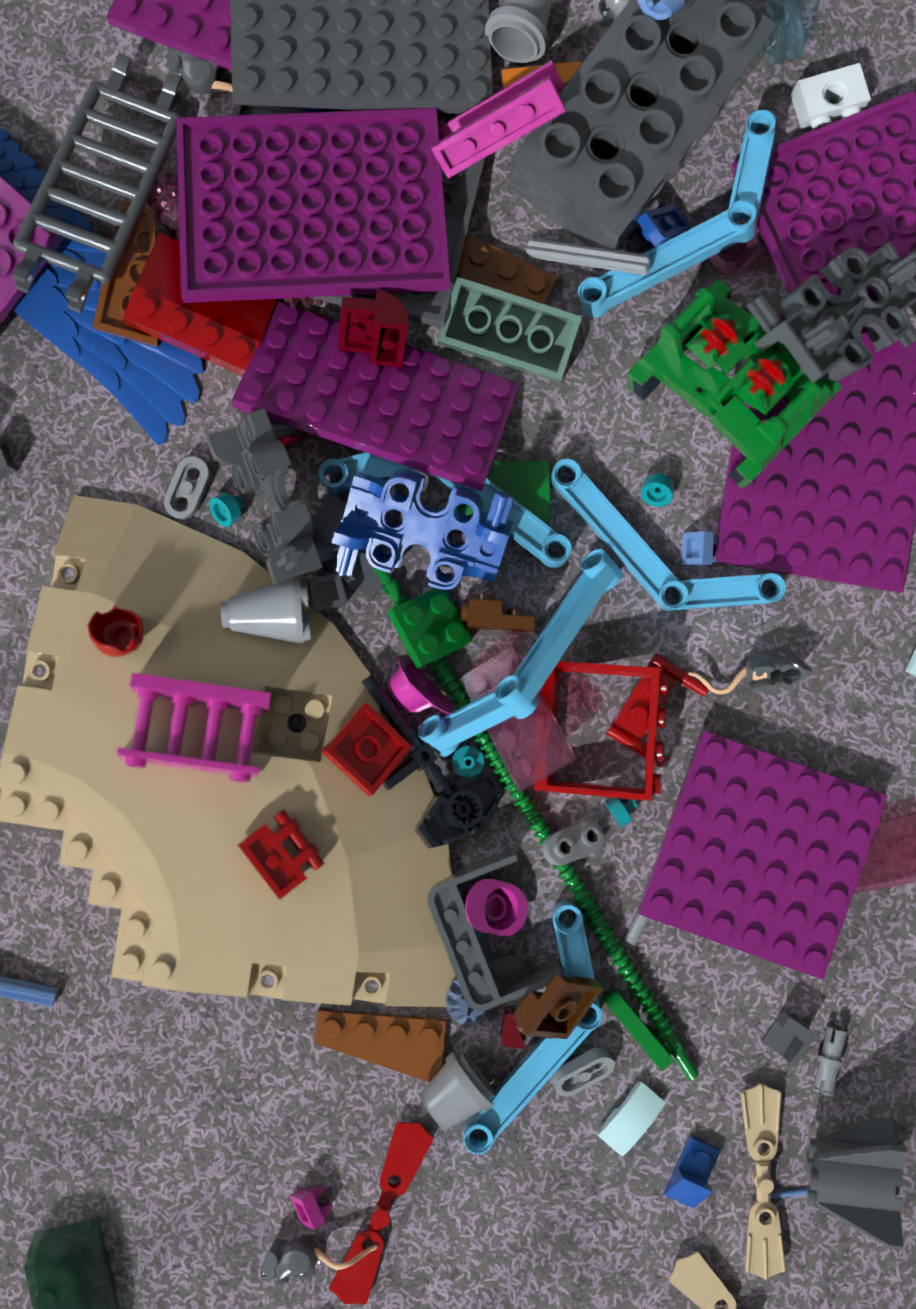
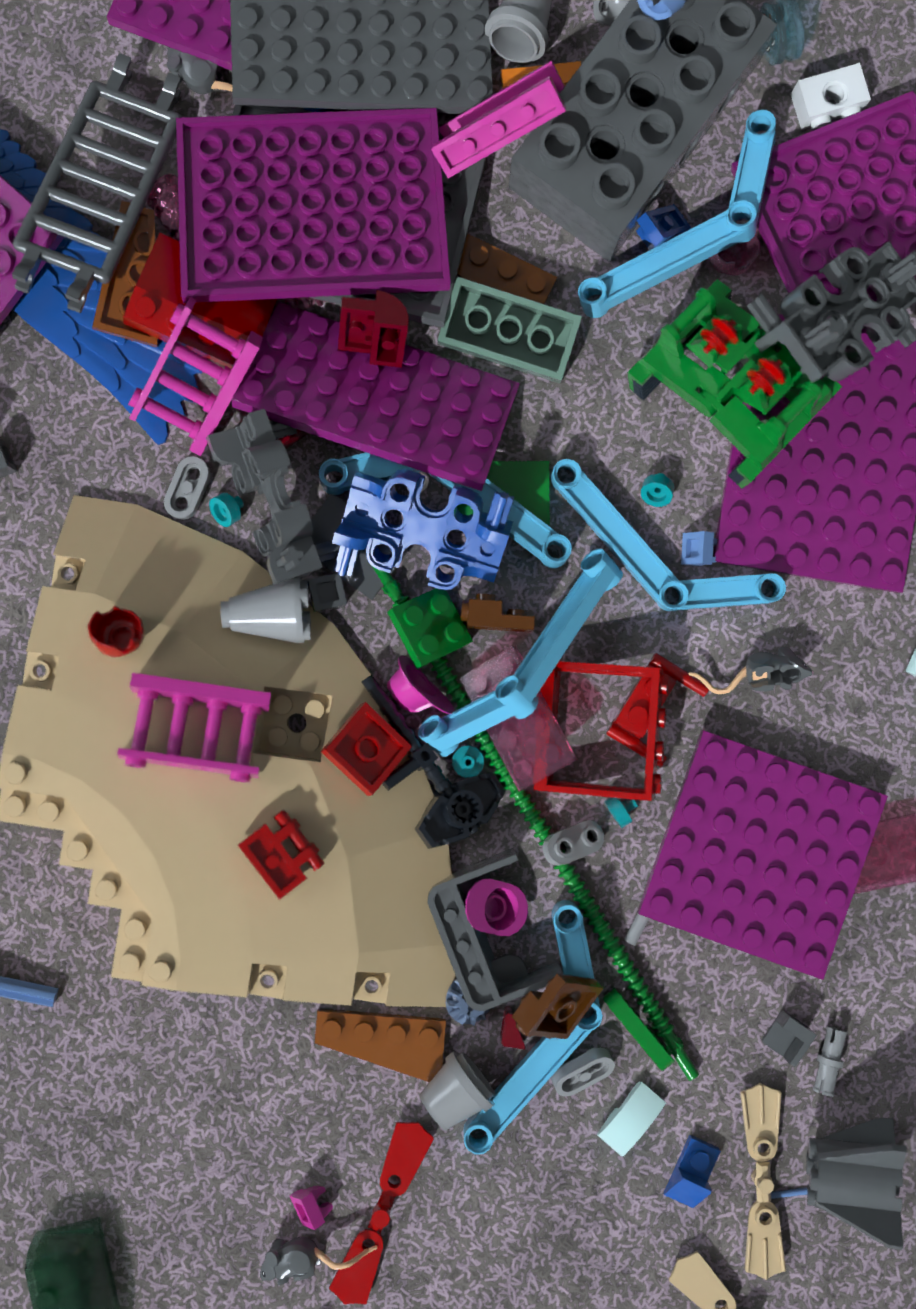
(227, 377): none -> dark pink fence
(589, 256): light grey axle -> none

